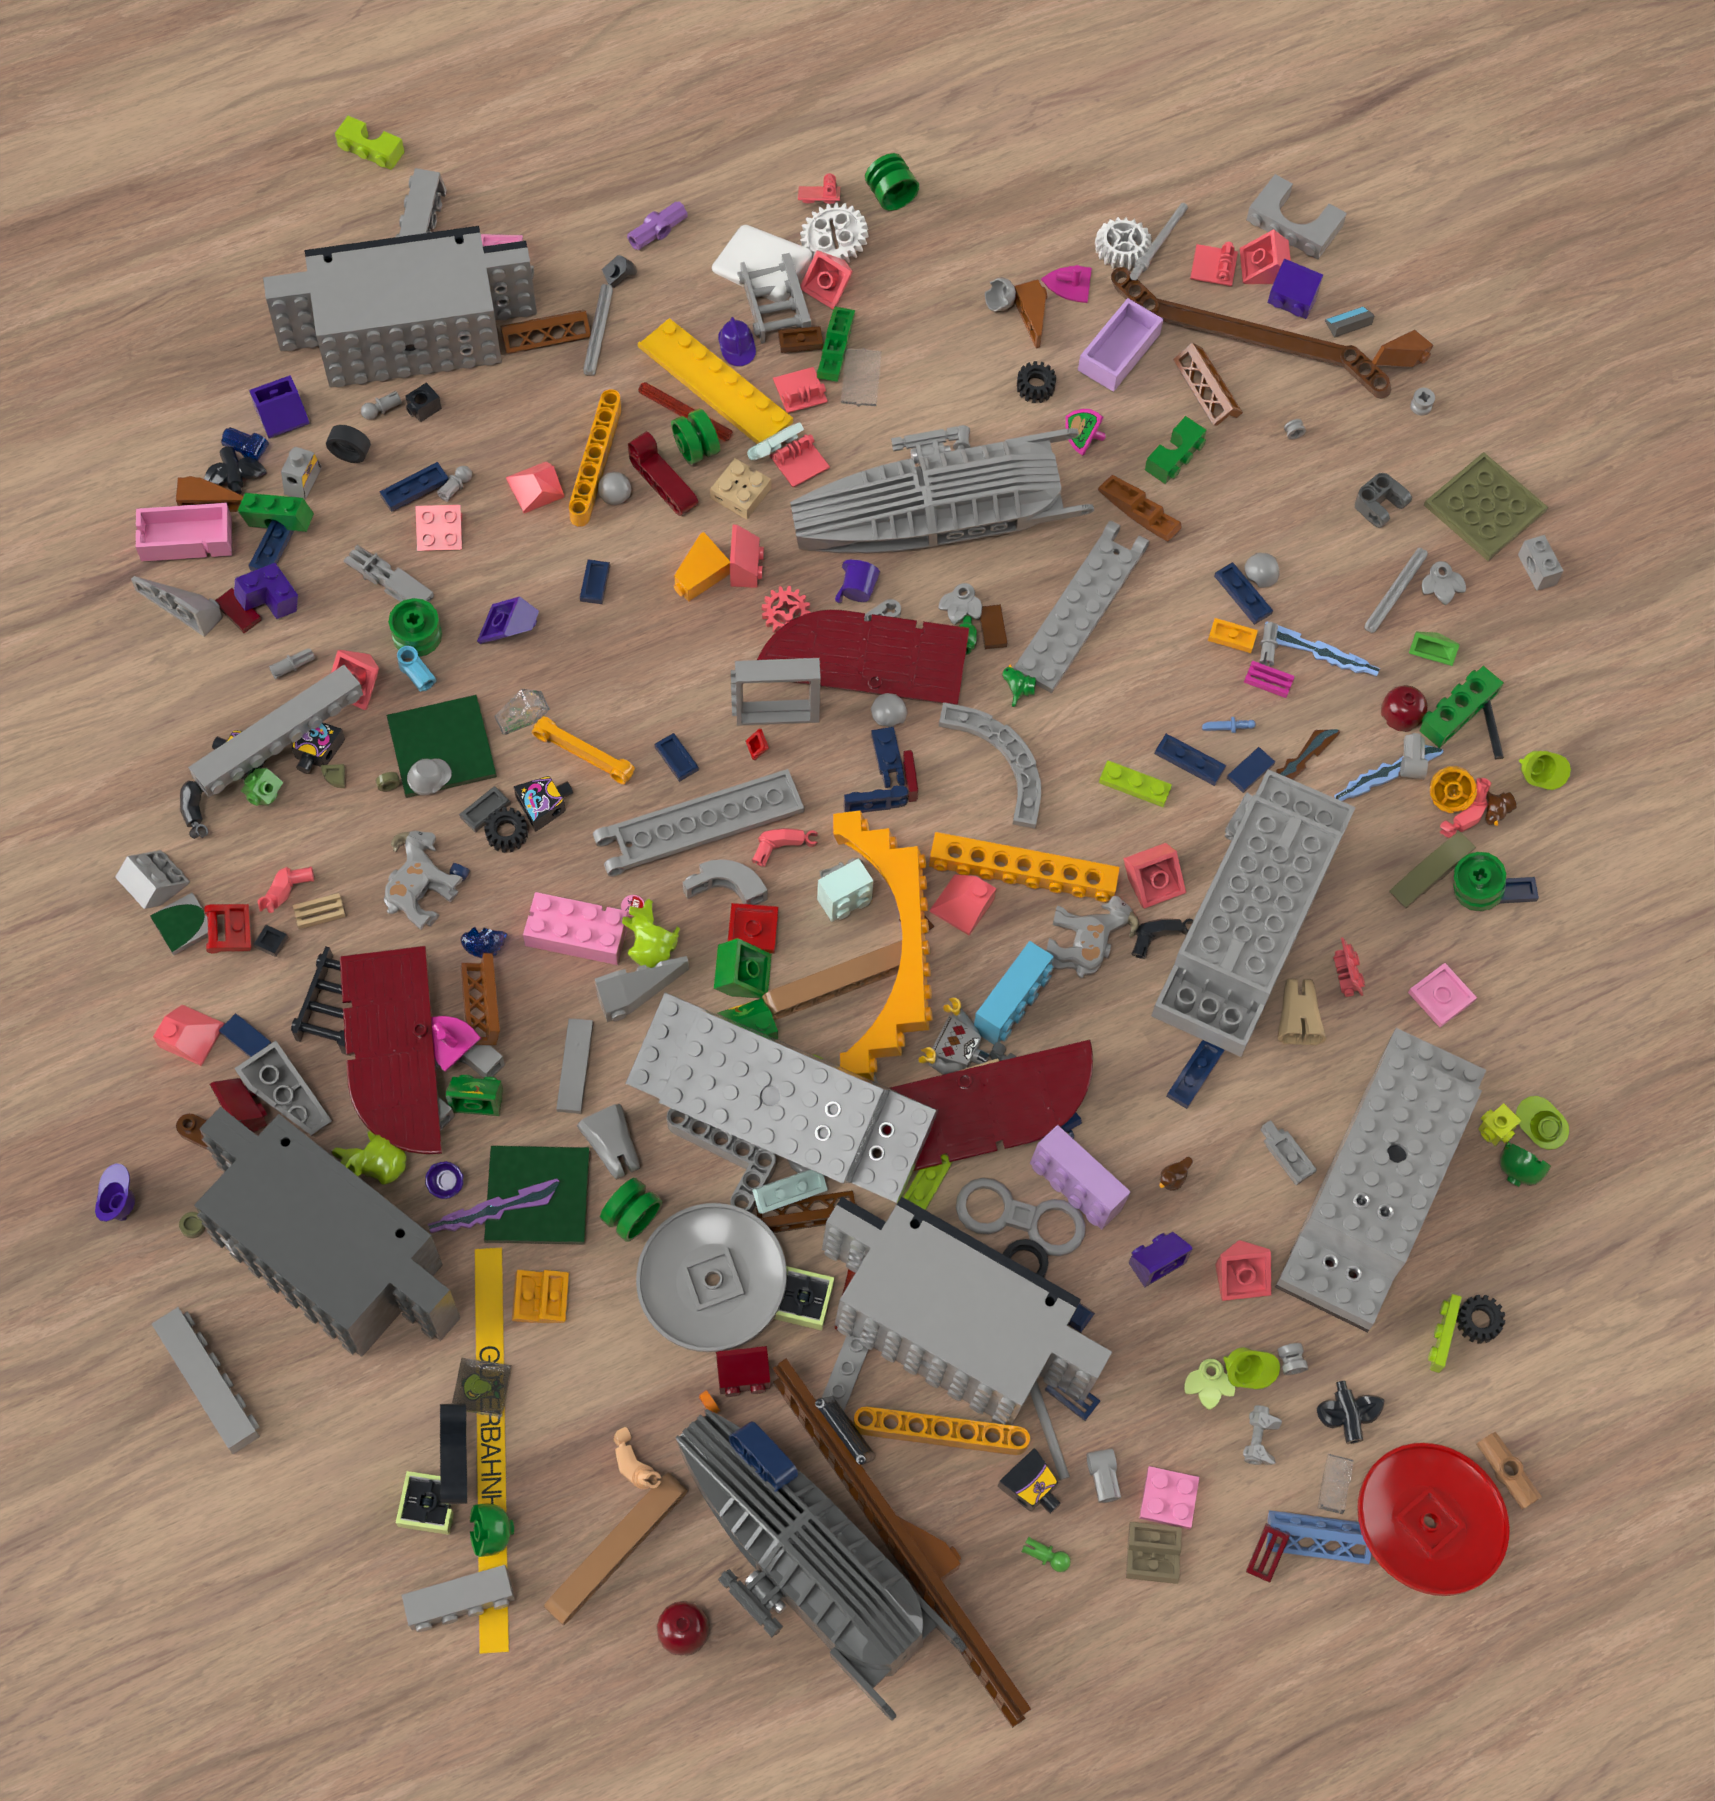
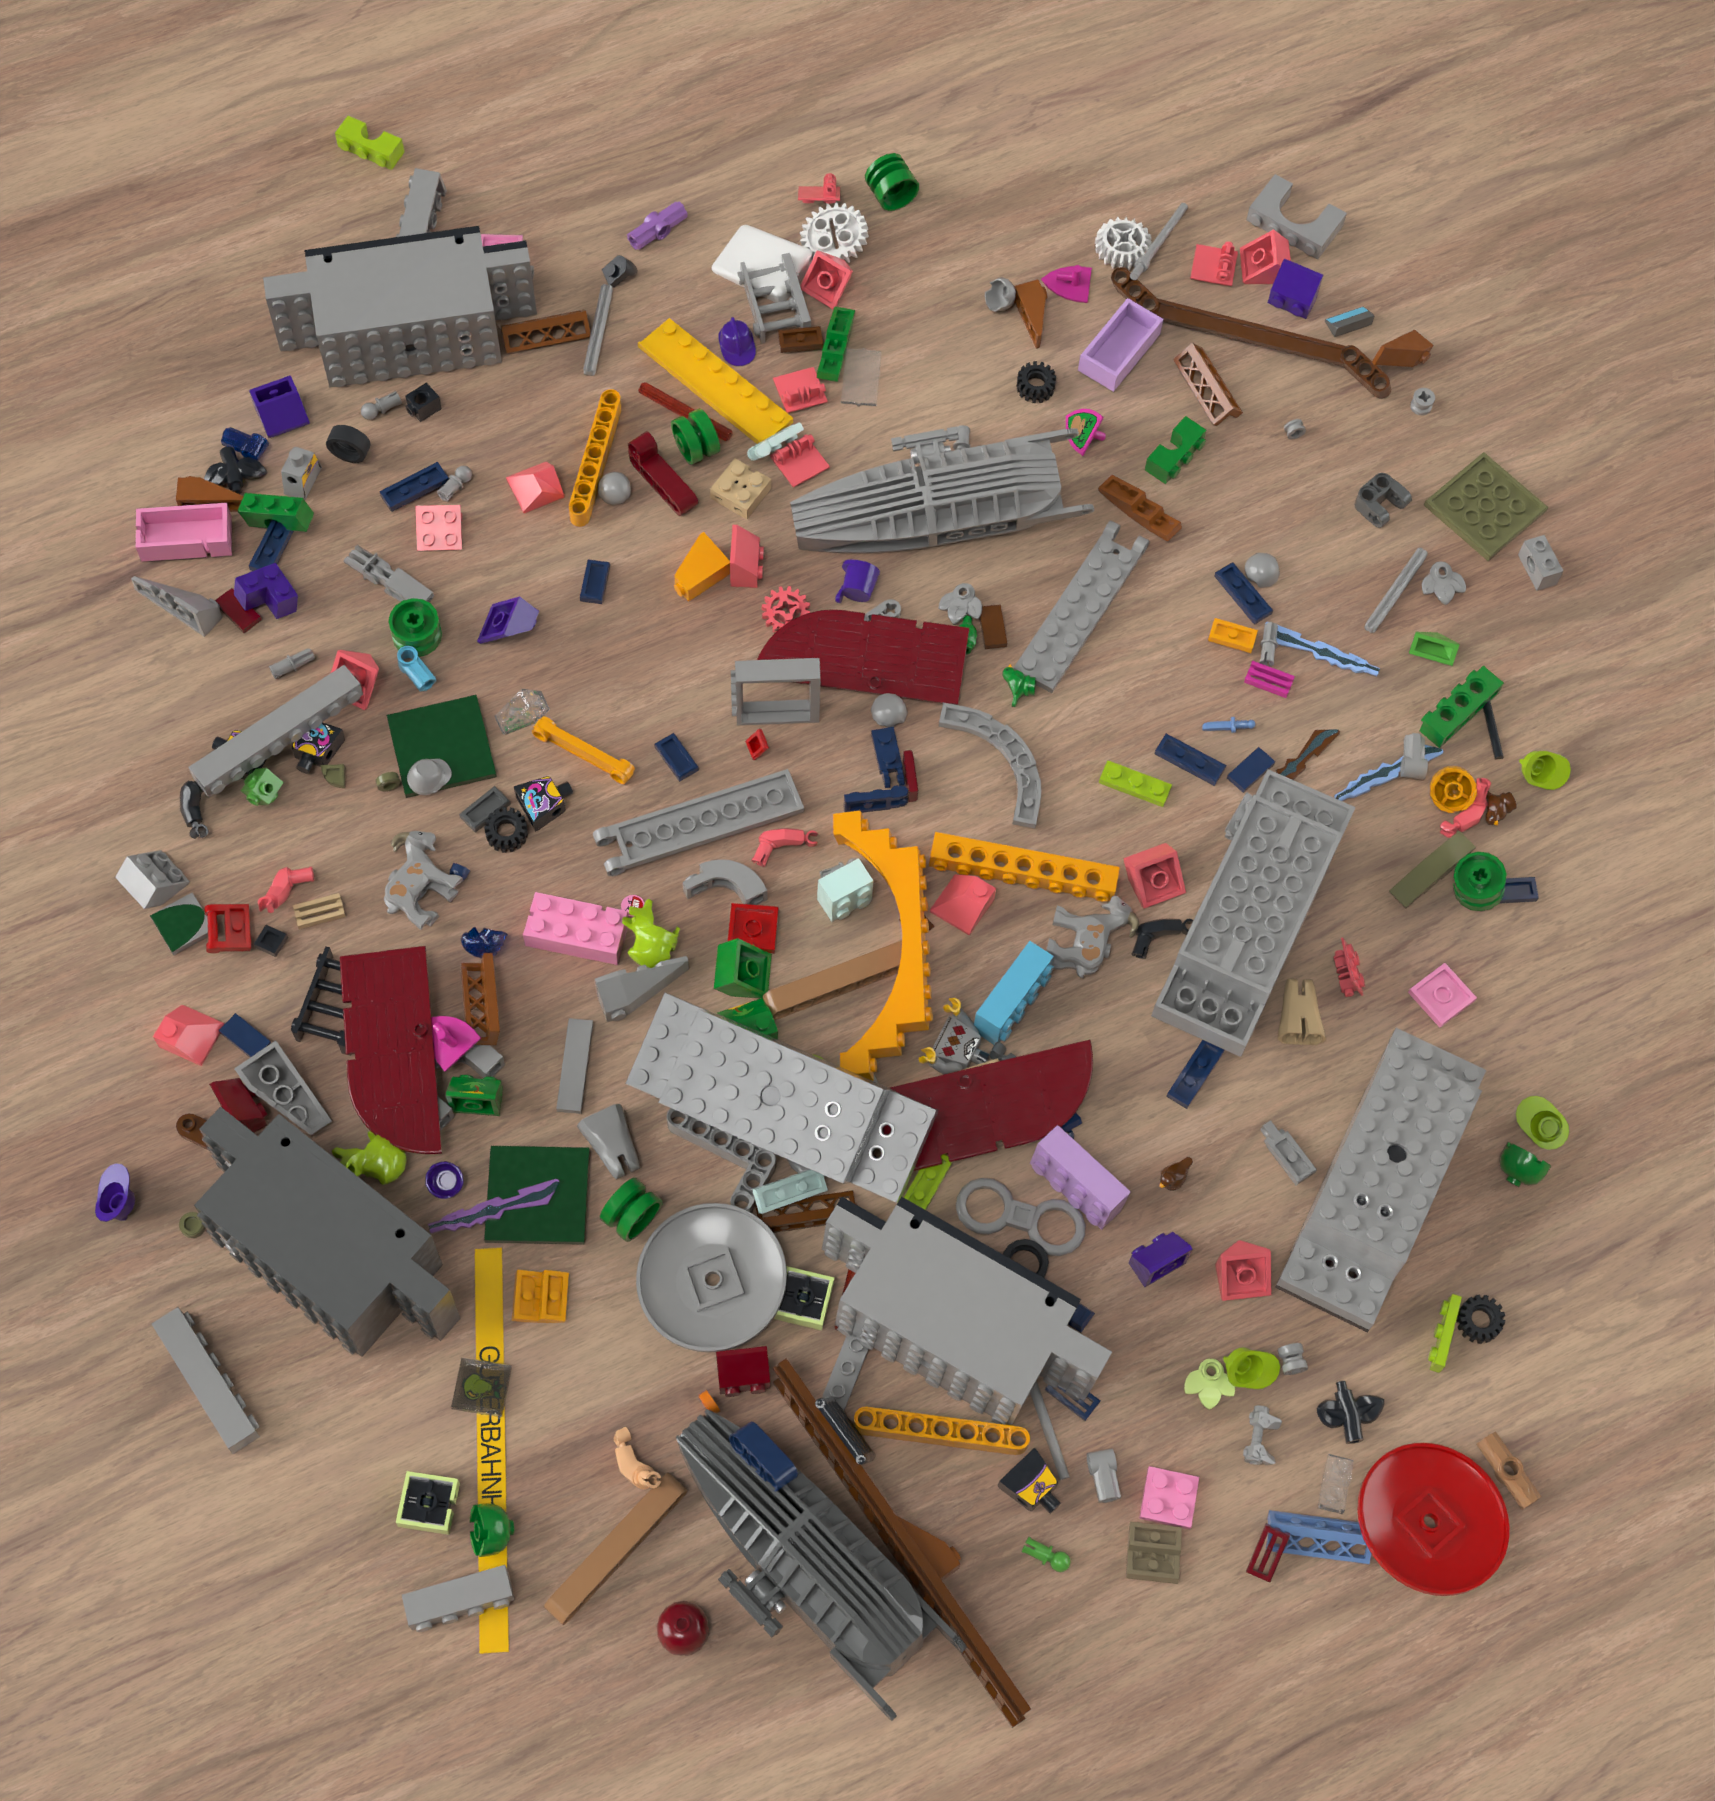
(453, 1454): black beam -> none
(1404, 708): dark red cylinder -> none
(1498, 1125): neon yellow brick -> none

